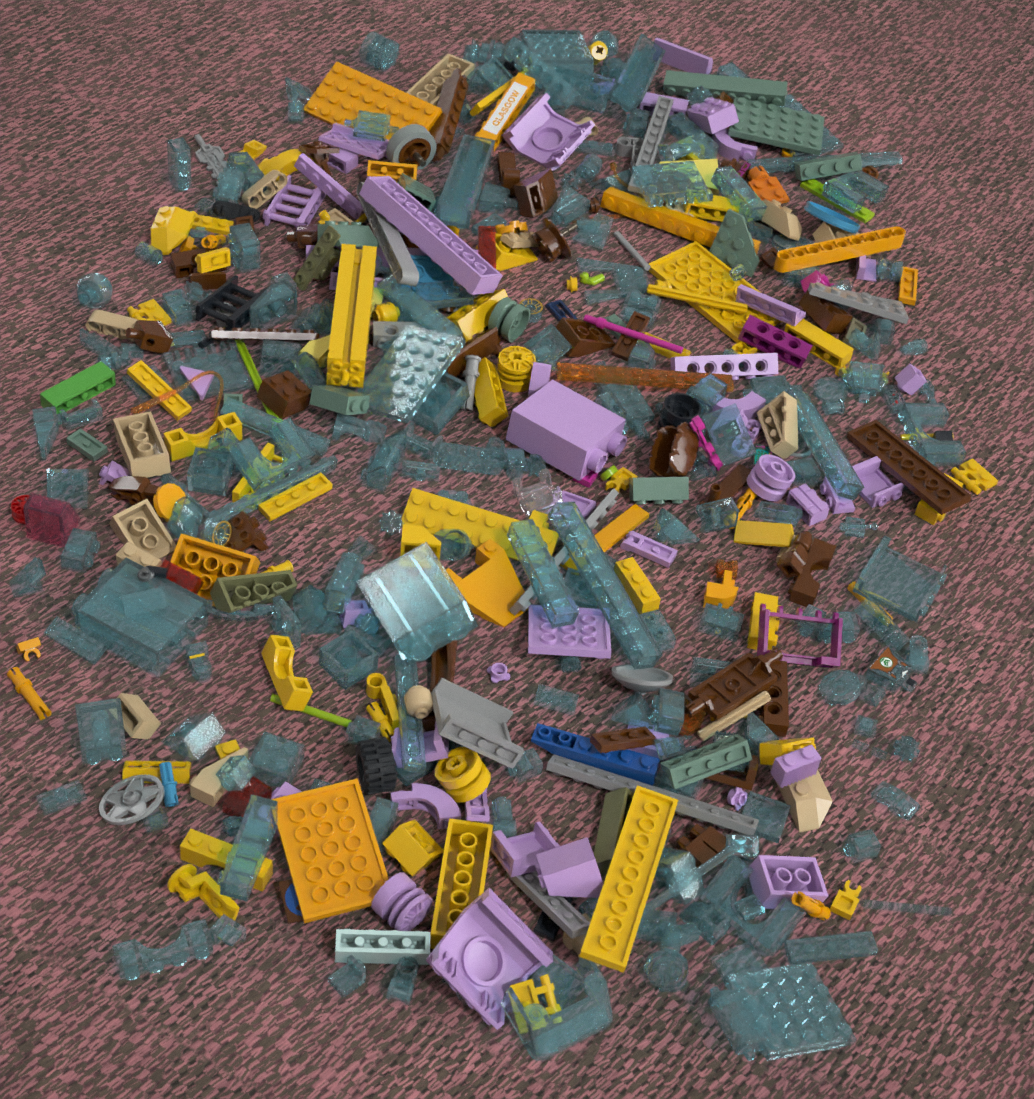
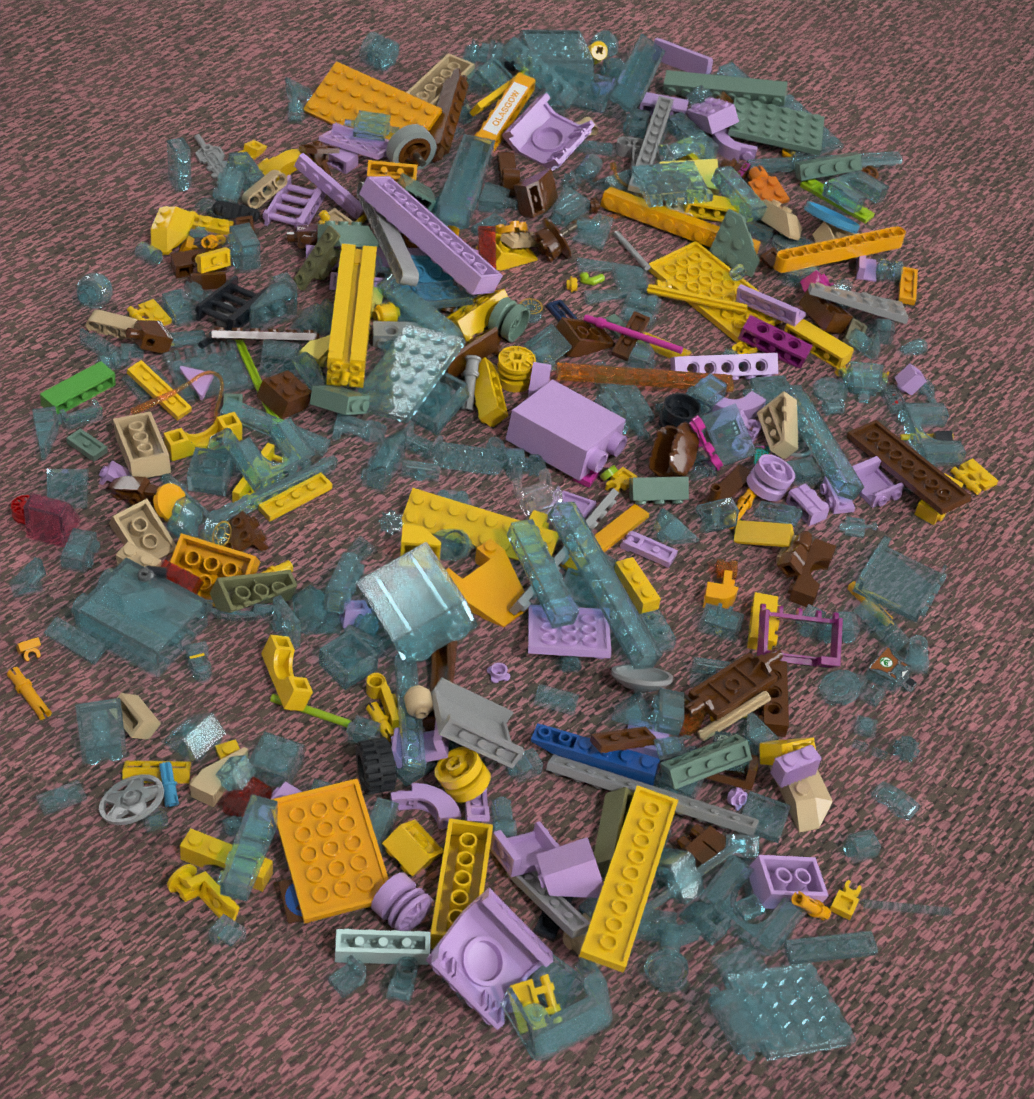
(135, 959): clear light blue arch -> none

